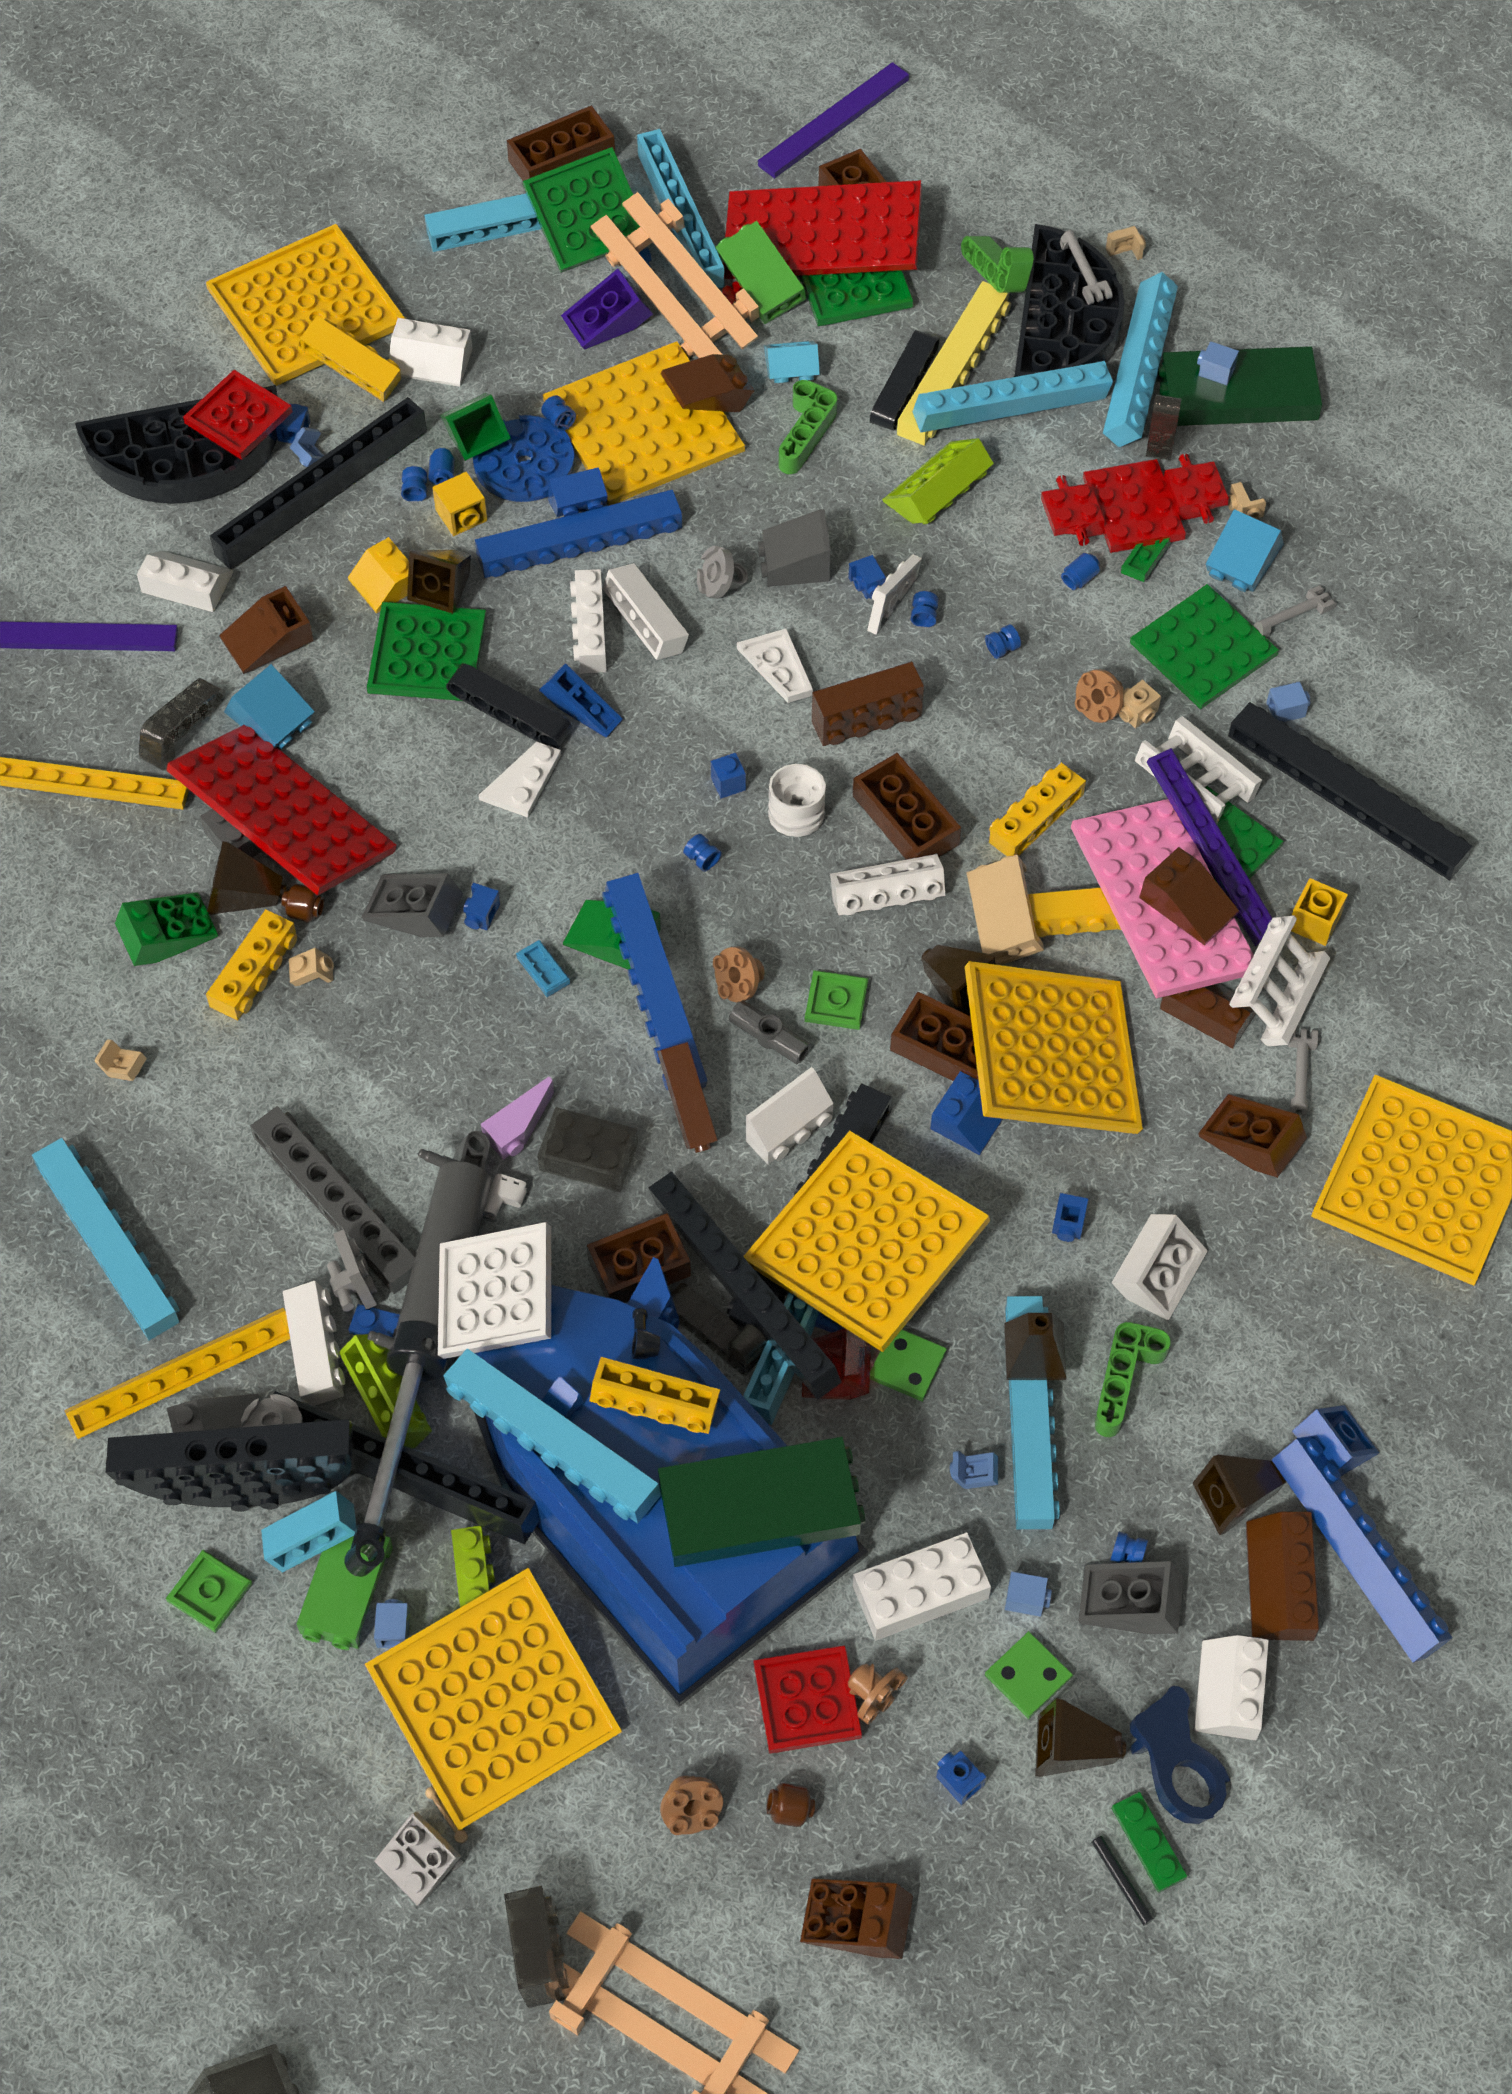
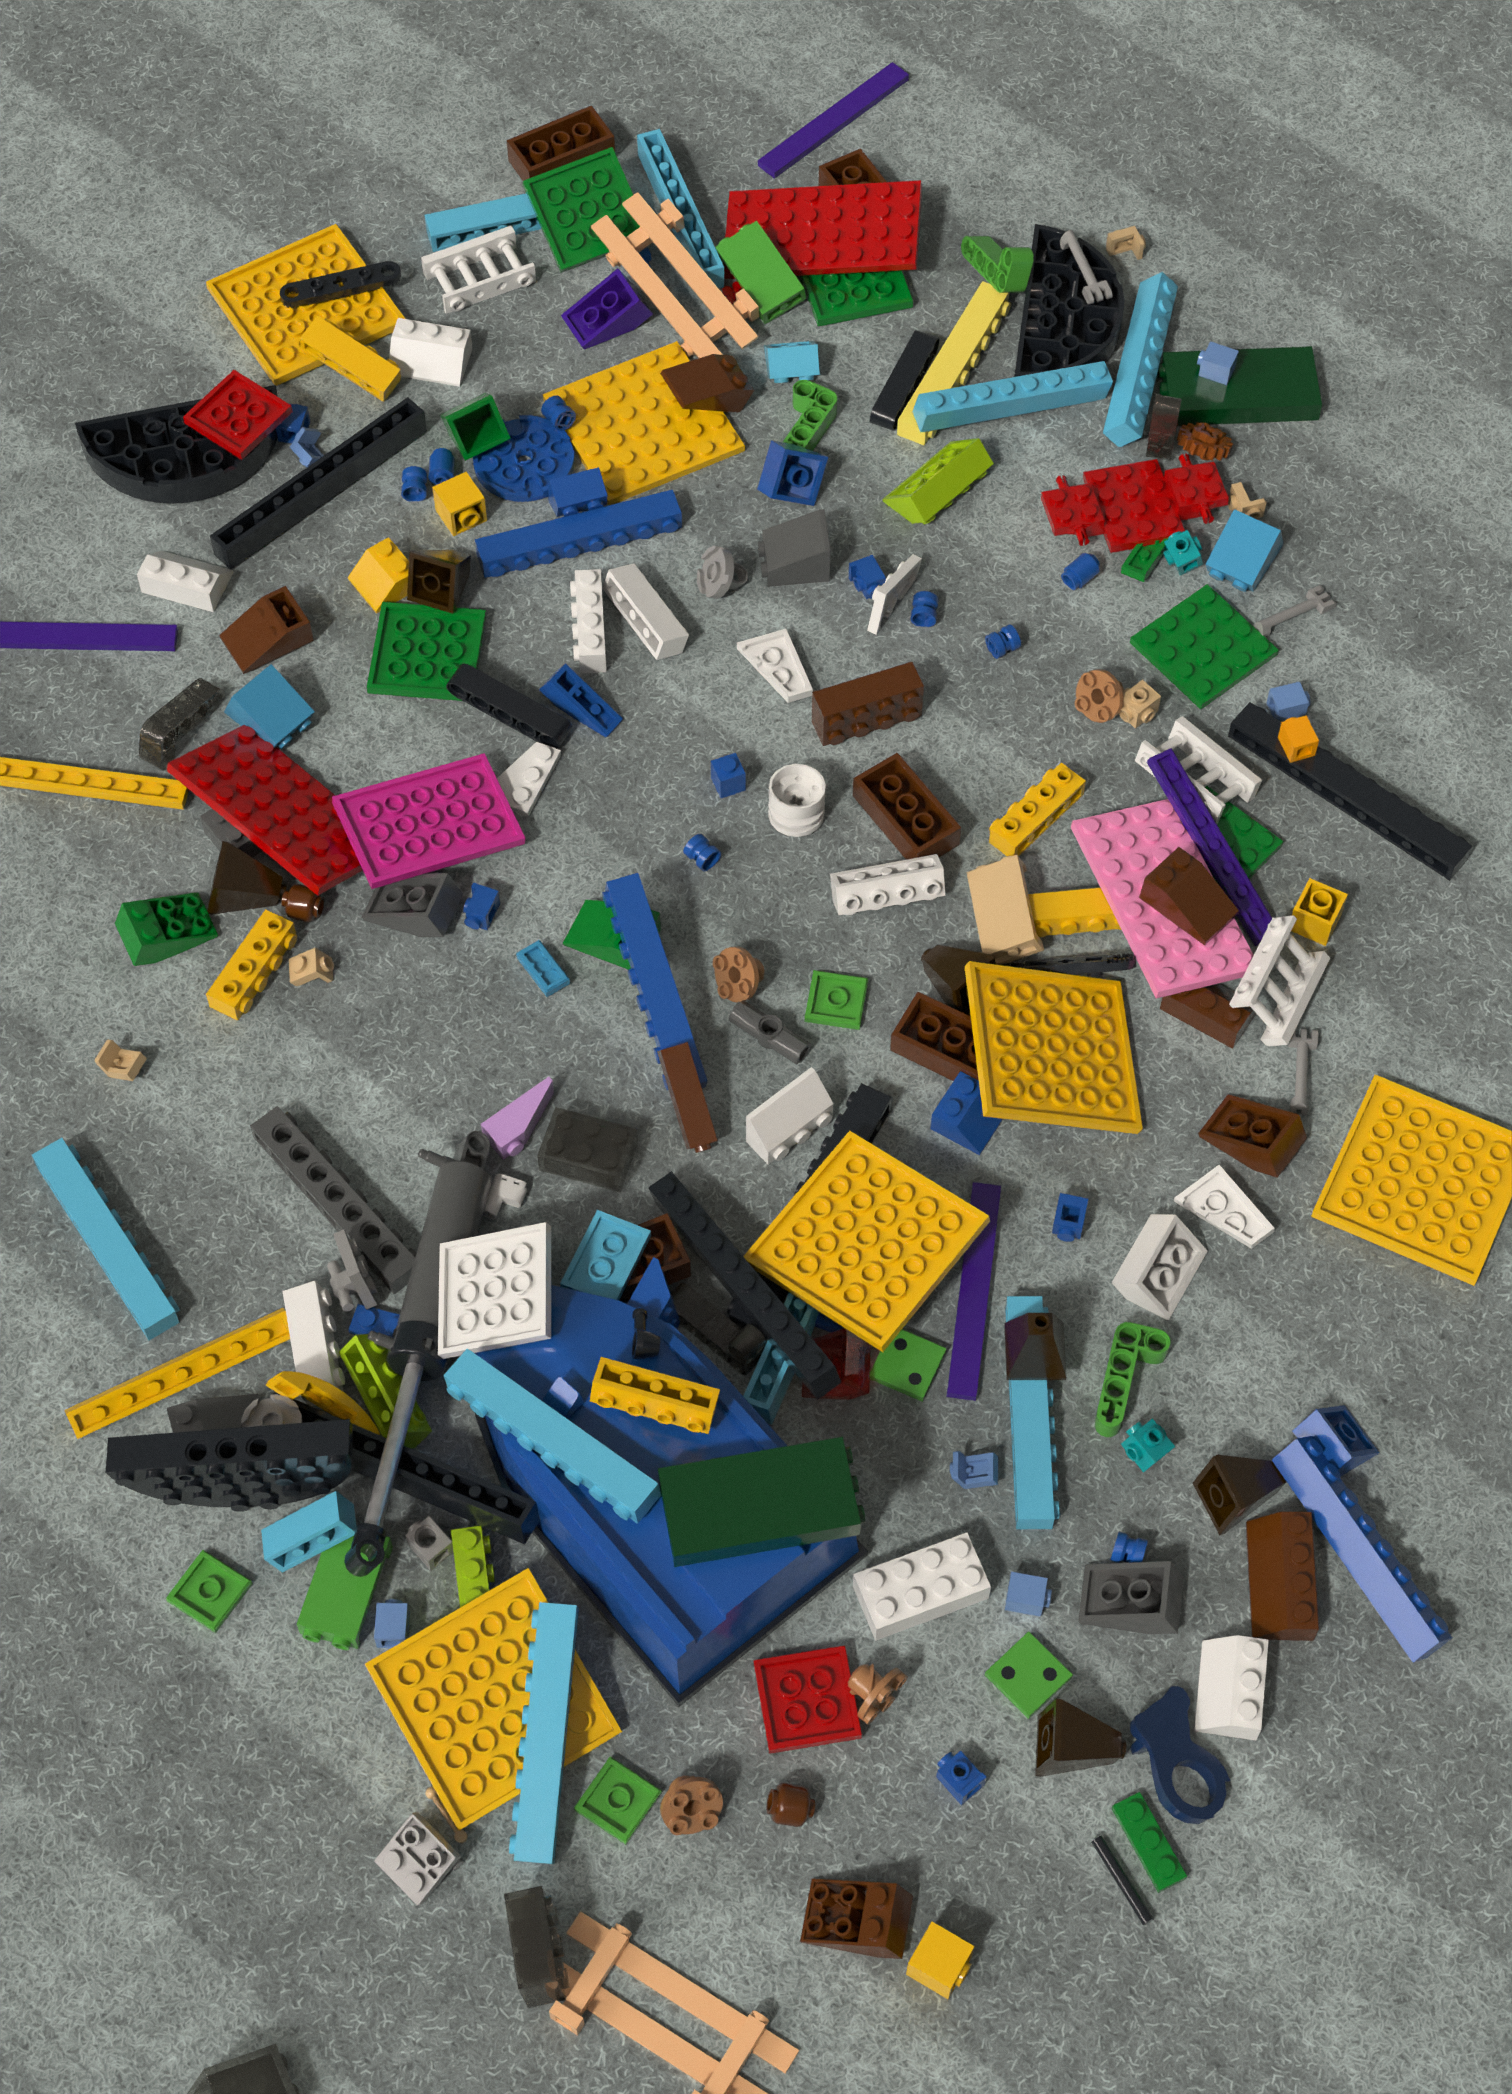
(323, 1395): none -> yellow slope
(354, 280): none -> black piece
(428, 820): none -> dark pink plate
(432, 1554): none -> light grey brick
(473, 251): none -> white fence
(546, 1733): none -> medium azure brick
(606, 1256): none -> medium azure plate
(618, 1800): none -> bright green tile
(792, 473): none -> blue slope
(940, 1960): none -> yellow head
(973, 1298): none -> dark purple tile
(1092, 965): none -> black piece
(1147, 1444): none -> teal brick
(1183, 552): none -> teal brick
(1204, 441): none -> dark orange gear
(1226, 1207): none -> white wing
(1298, 738): none -> light orange brick

